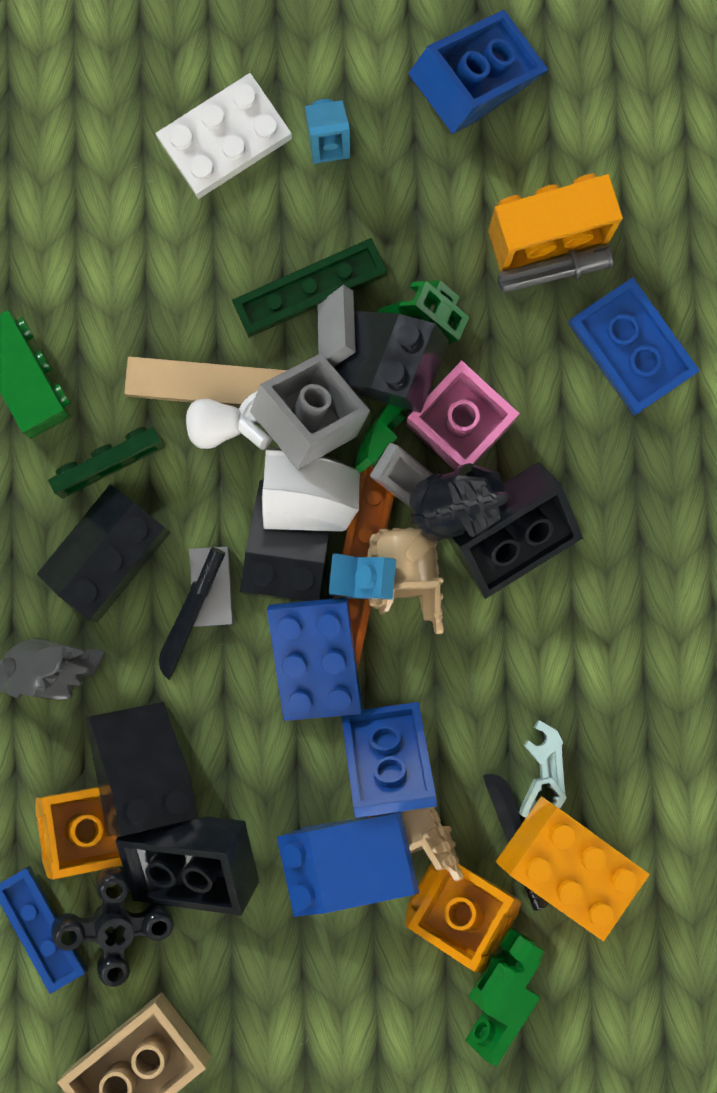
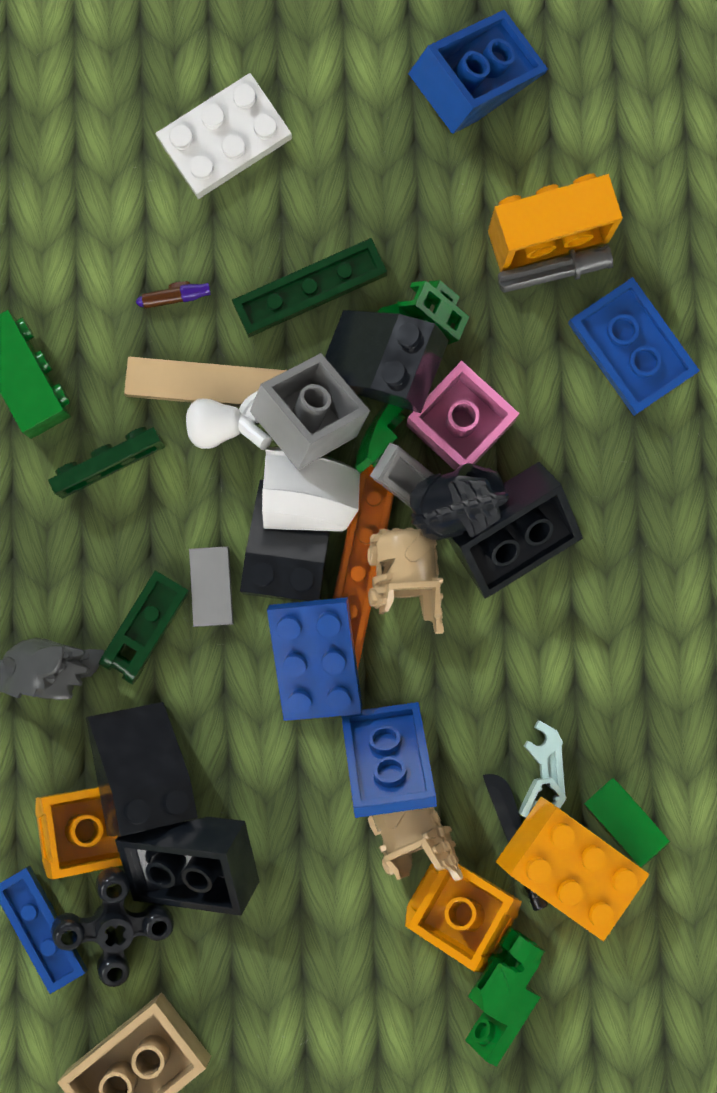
(103, 554): black slope -> none
(144, 626): none -> dark green plate
(175, 293): none -> piece
(190, 610): black piece -> none
(328, 130): dark azure slope -> none
(337, 326): light grey tile -> none
(347, 864): blue slope -> none
(362, 577): dark azure slope -> none
(626, 822): none -> green slope

